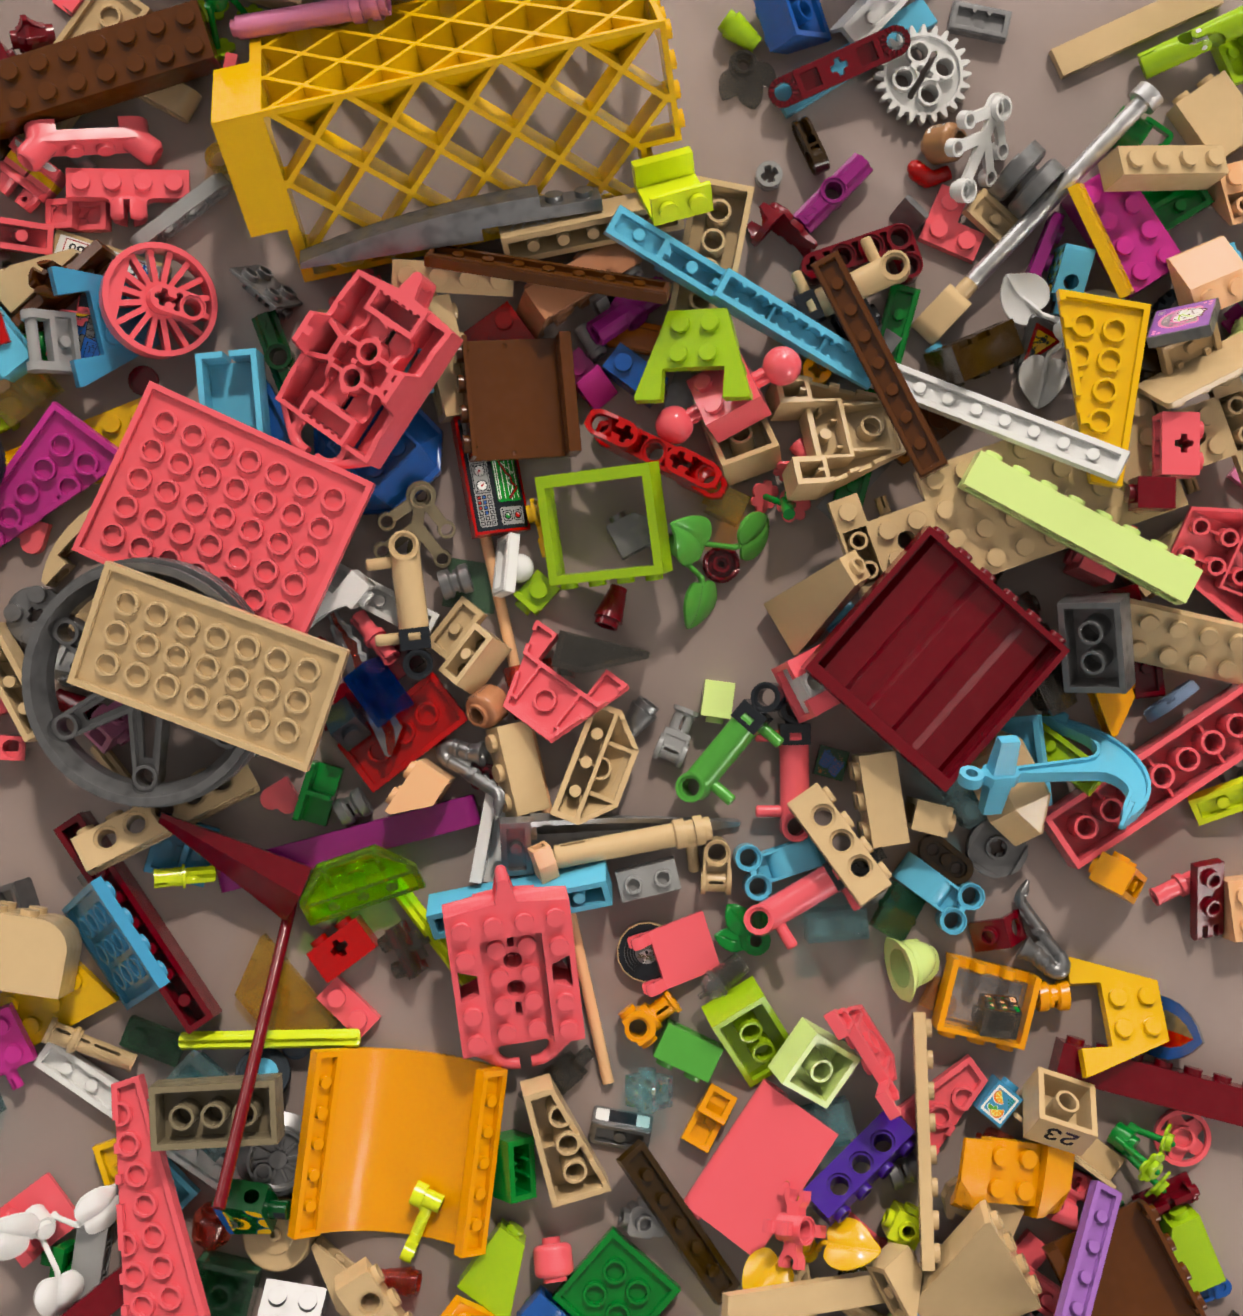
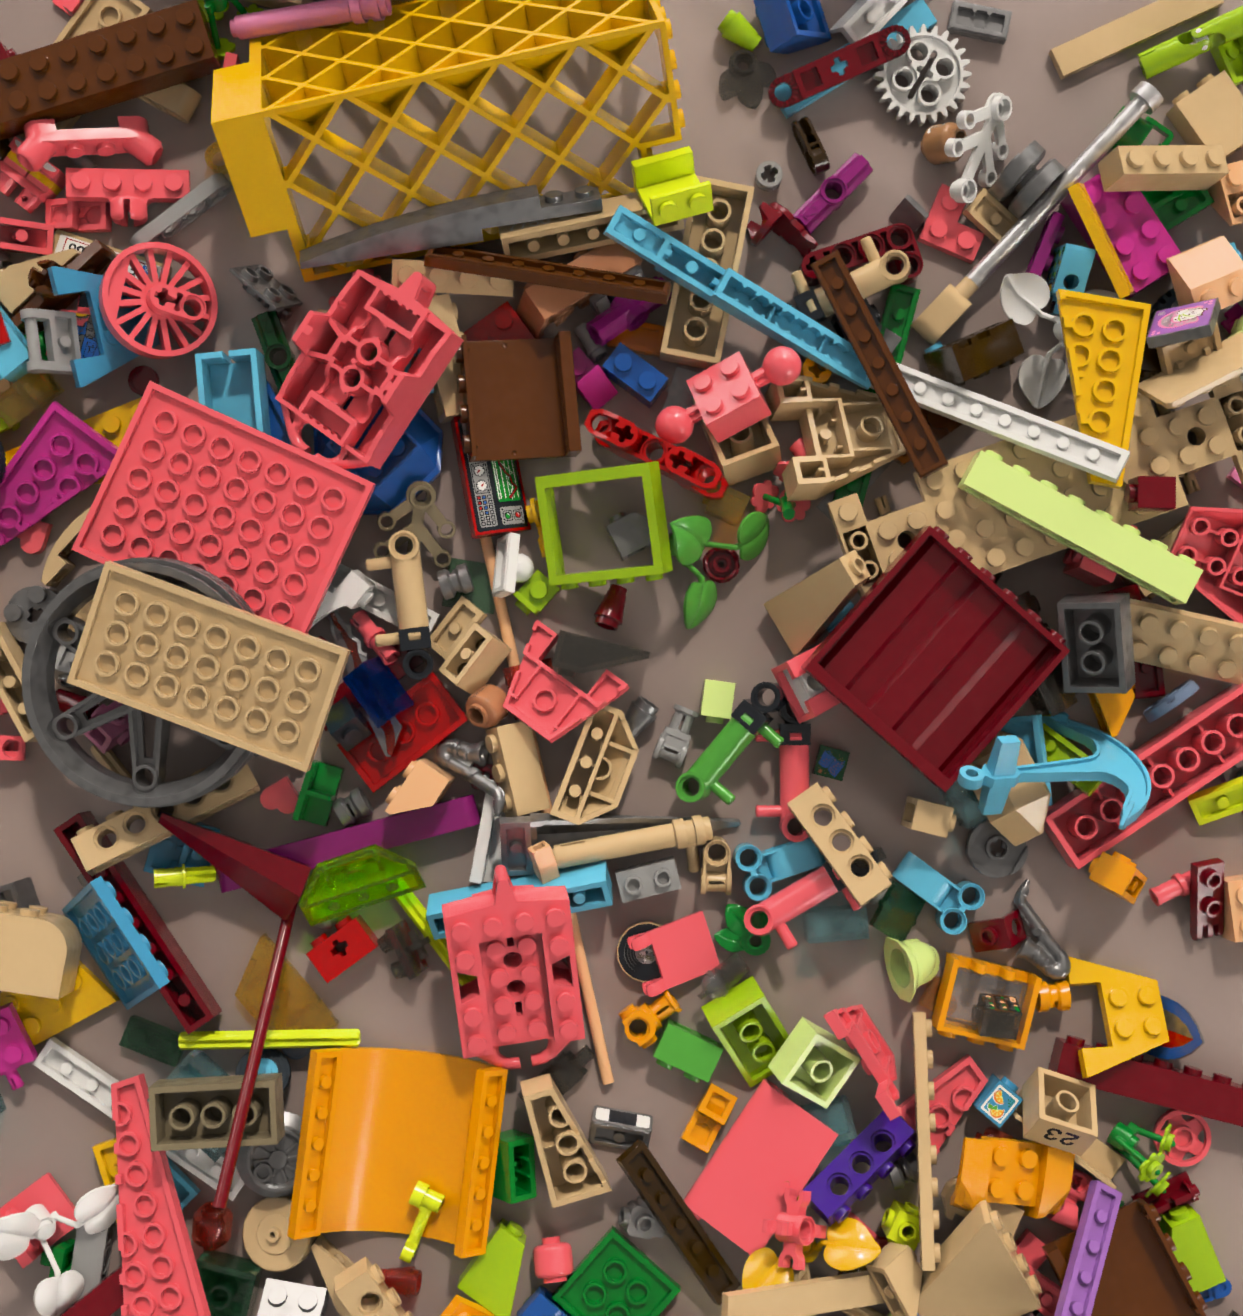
(31, 35): dark red rock -> none
(75, 1040): tan pin -> none
(252, 1208): dark green torso -> none
(348, 1006): coral plate -> none
(648, 1090): clear light blue brick -> none
(695, 343): lime wing -> none
(879, 798): tan brick -> none
(927, 177): red arm -> none
(945, 858): dark brown plate -> none
(1036, 340): piece -> none
(1170, 459): coral brick -> none

